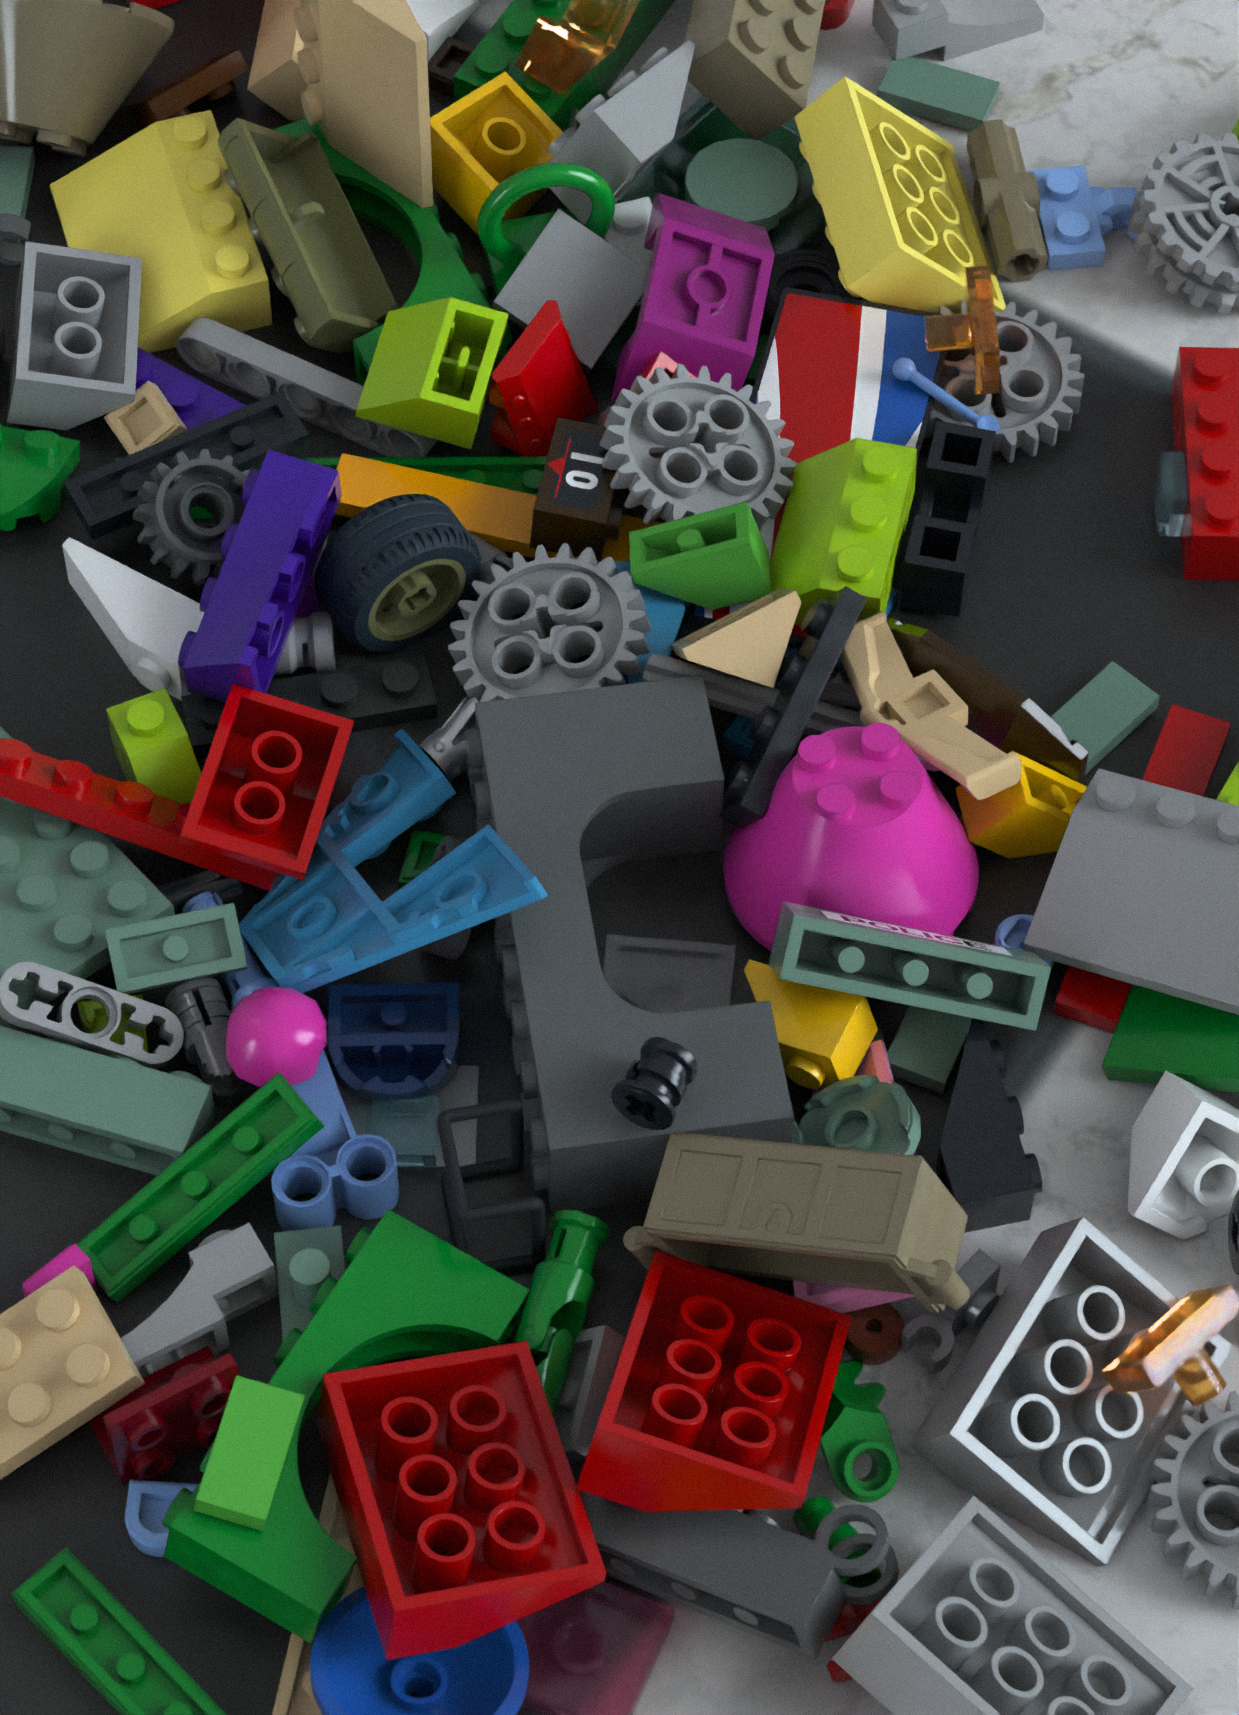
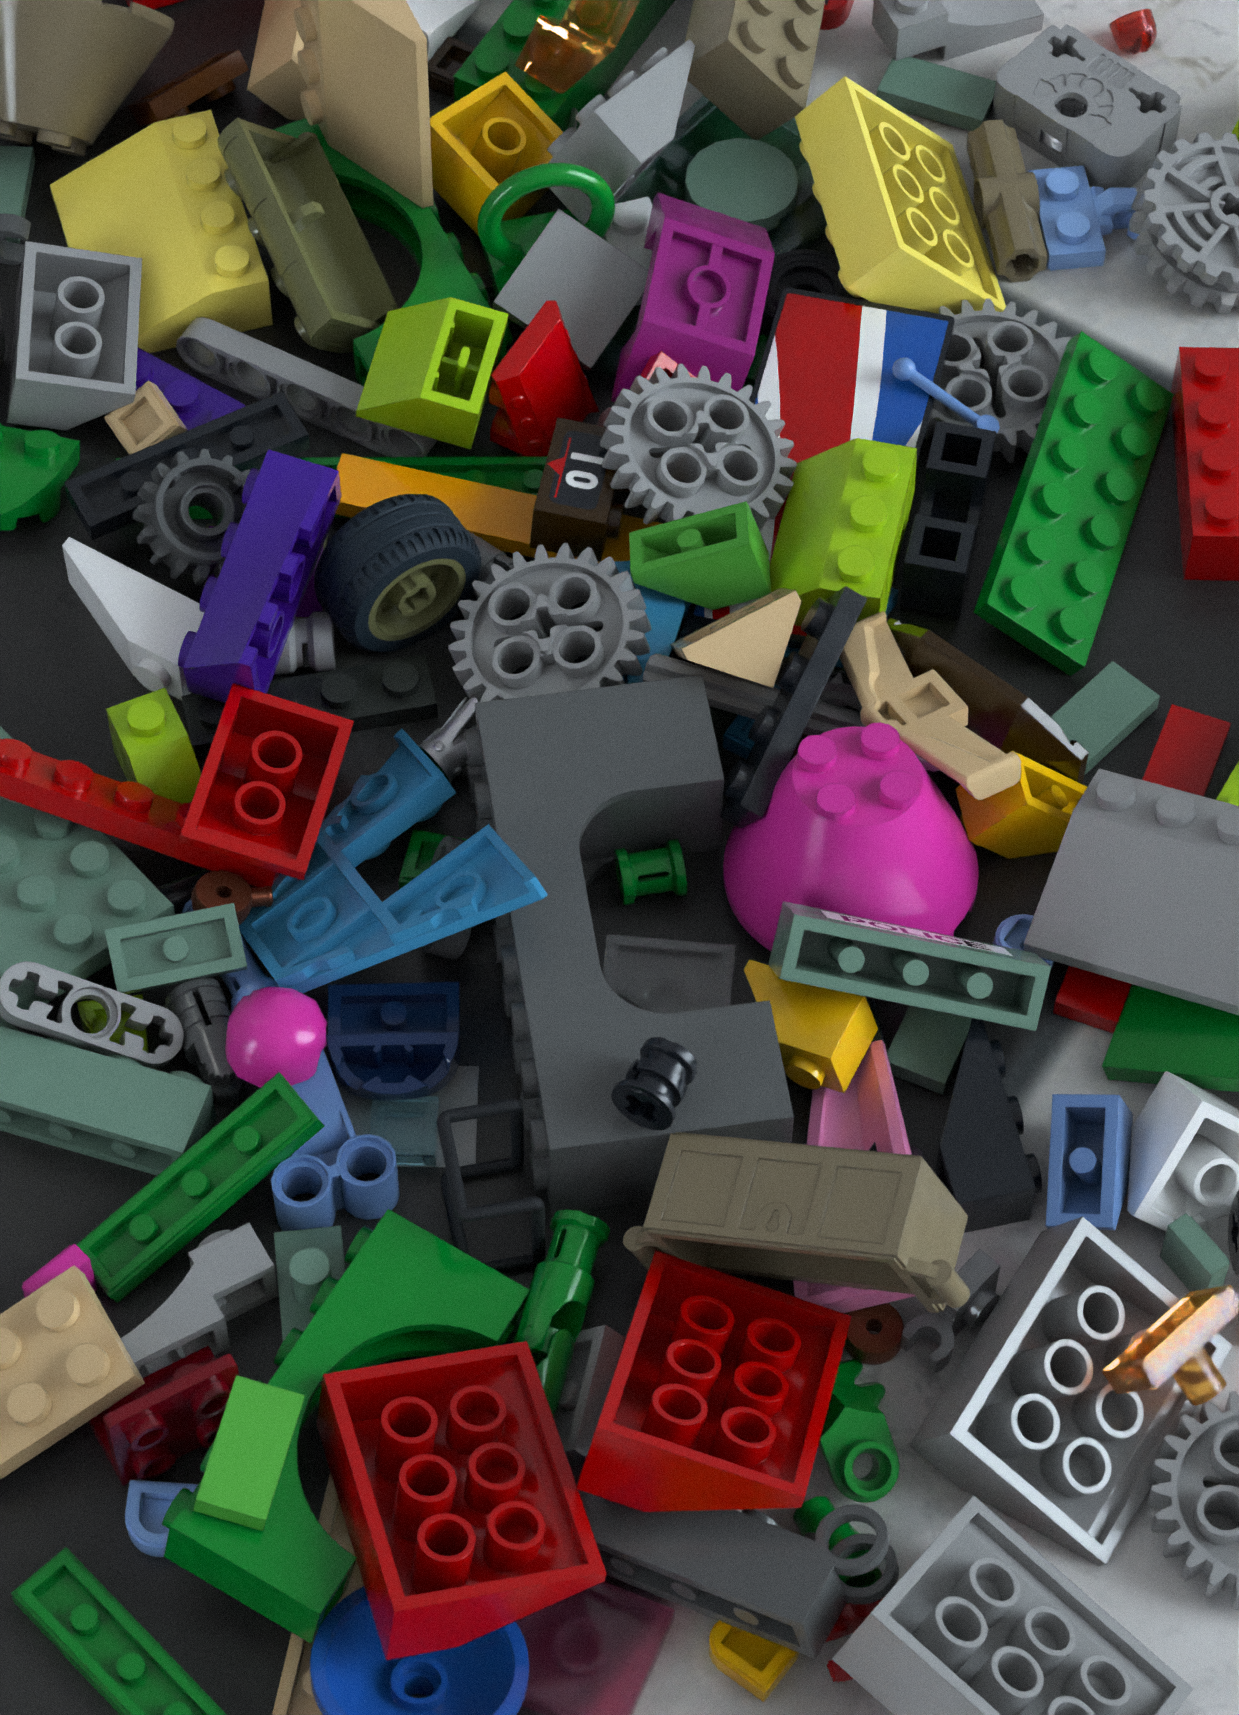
(227, 887): none -> copper piece
(650, 871): none -> green bush
(749, 1659): none -> yellow tile
(860, 1116): sand green tile -> none
(971, 330): clear orange tile -> none
(1074, 504): none -> green plate
(1086, 107): none -> light grey axle
(1088, 1159): none -> medium blue slope
(1134, 31): none -> clear red hinge
(1170, 494): clear light blue tile -> none
(1193, 1255): none -> sand green tile

